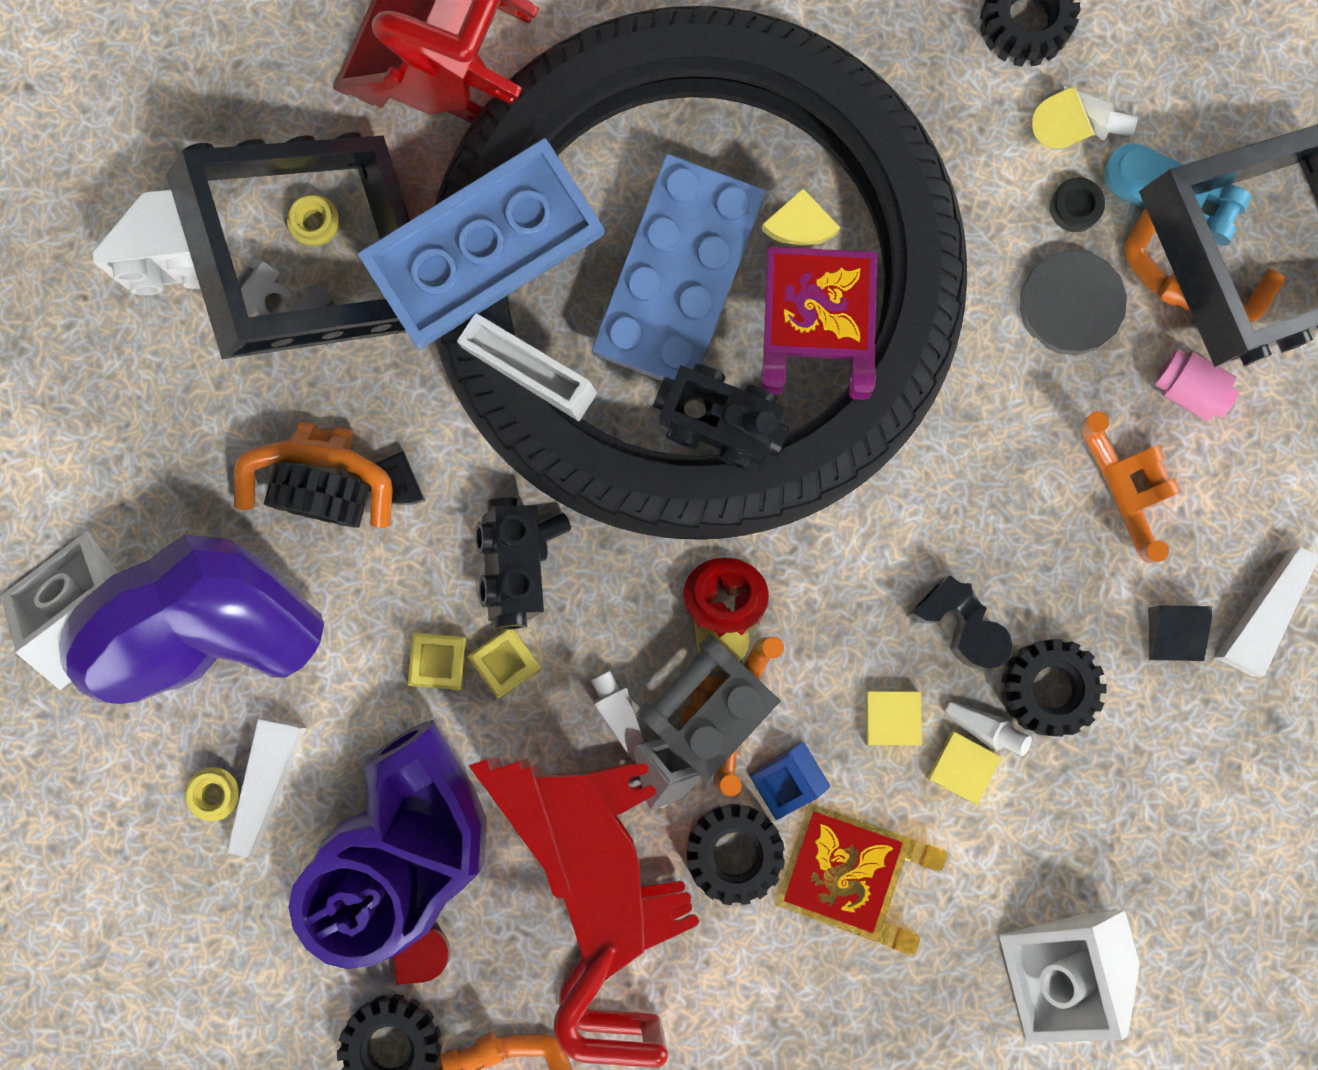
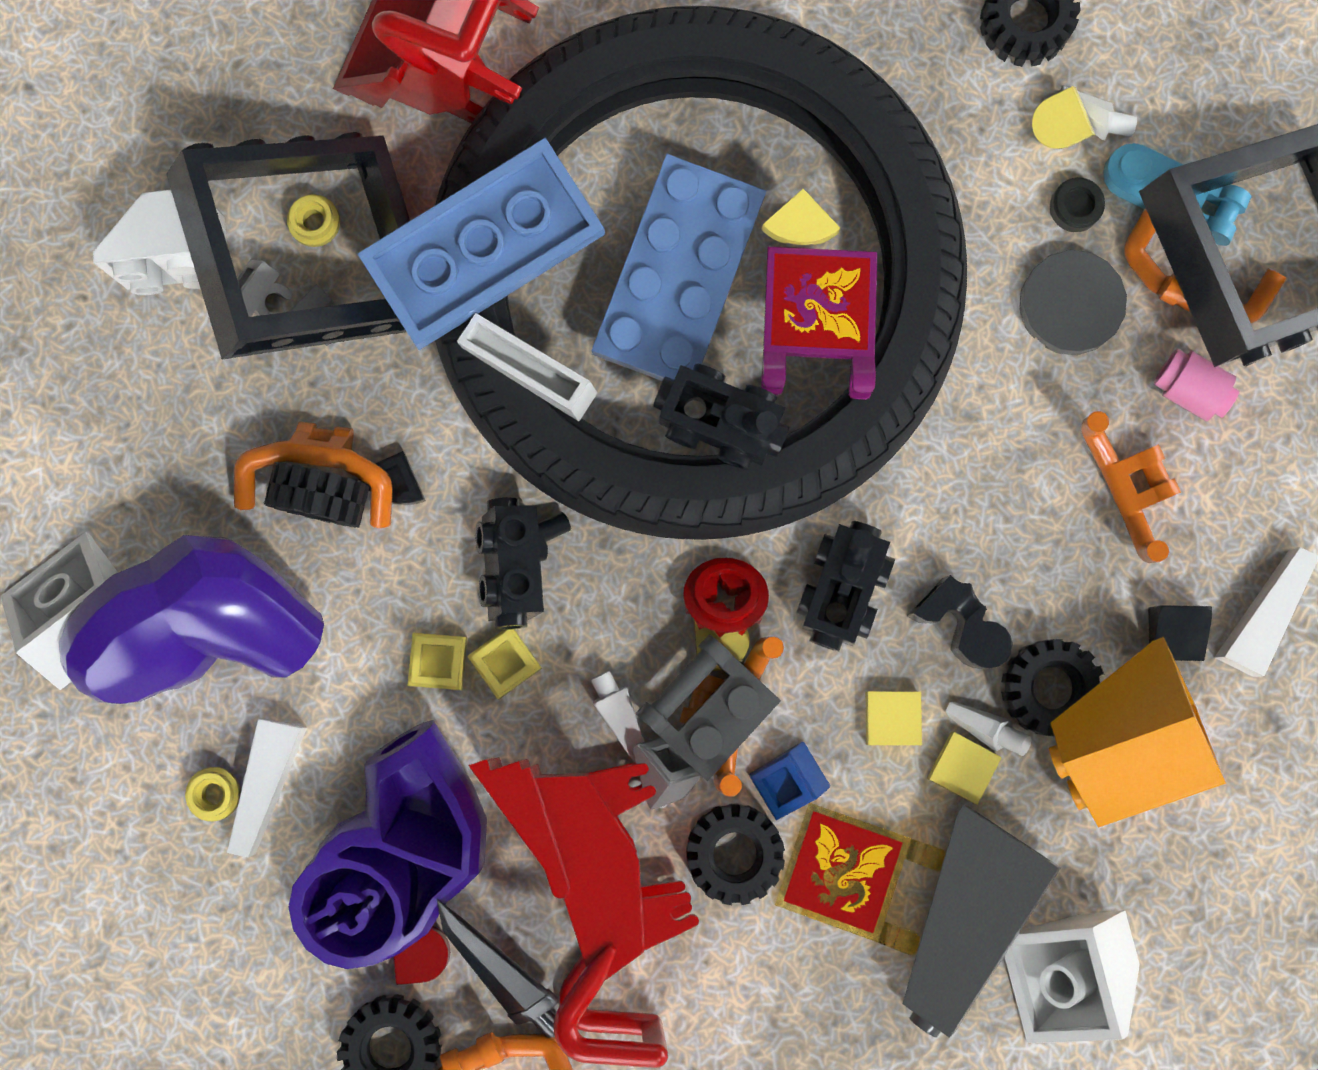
(510, 984): none -> black bar
(852, 568): none -> black brick
(976, 913): none -> dark grey slope
(1135, 741): none -> light orange slope

